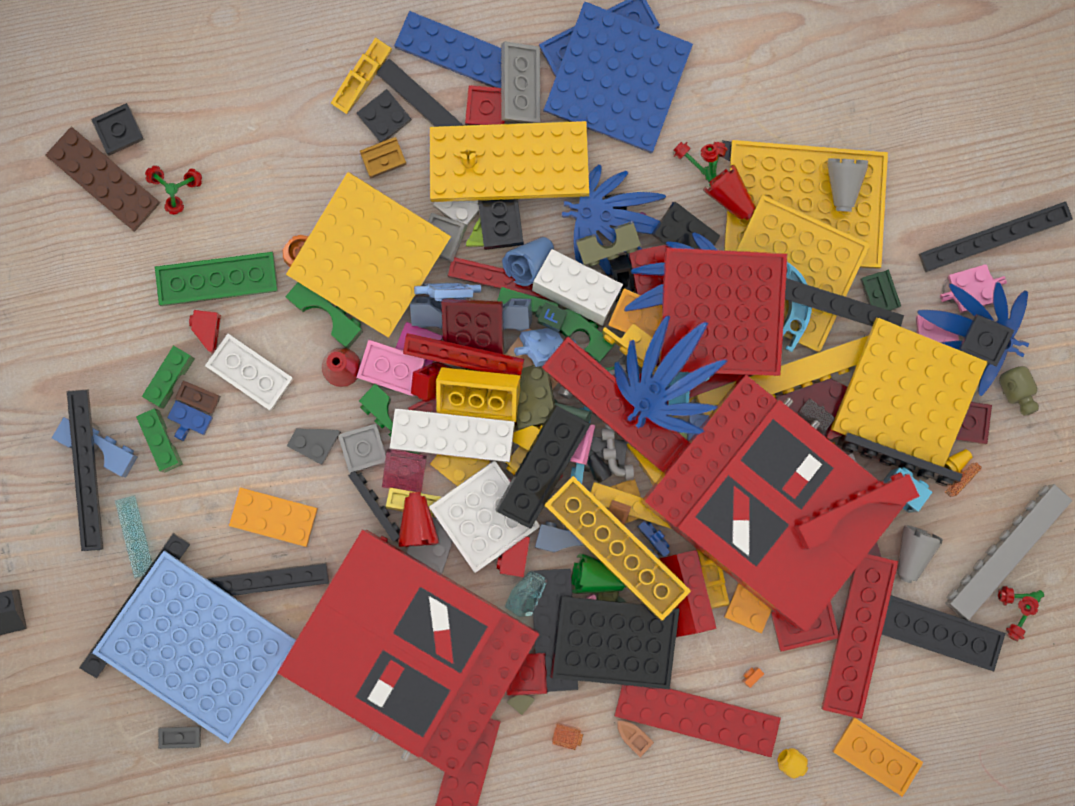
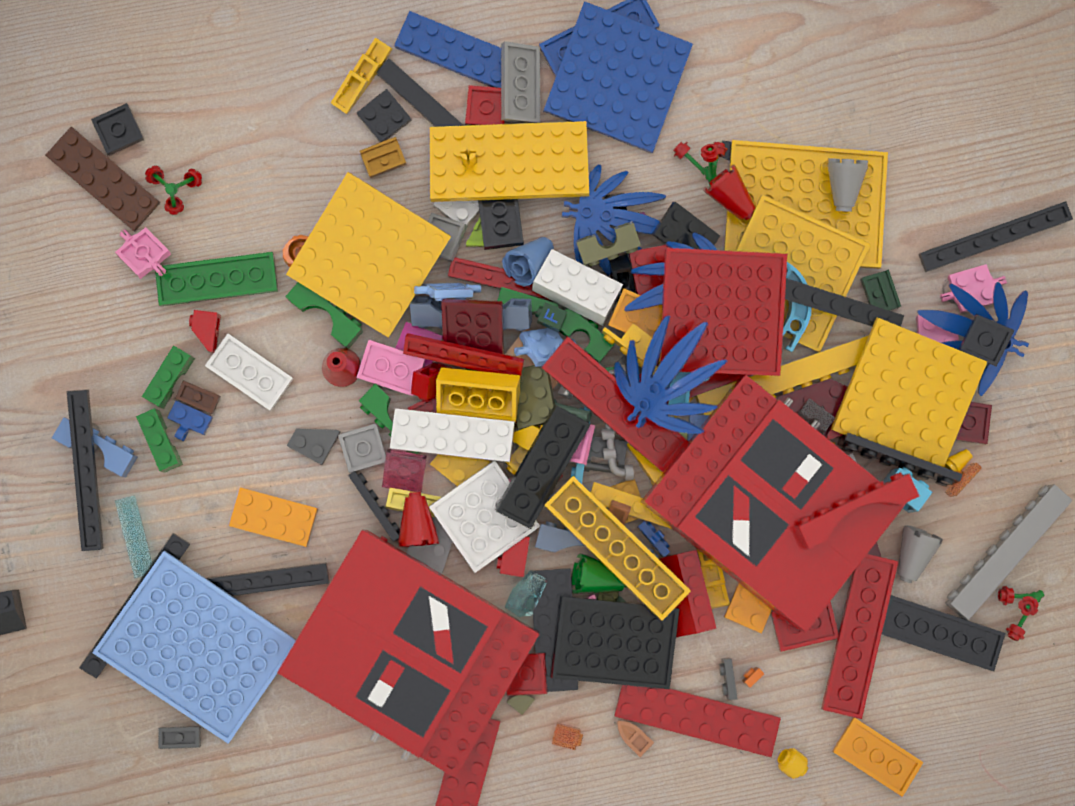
(142, 252): none -> bright pink plate
(598, 468): black cone -> none
(729, 687): none -> dark grey plate
(1020, 388): olive piece -> none

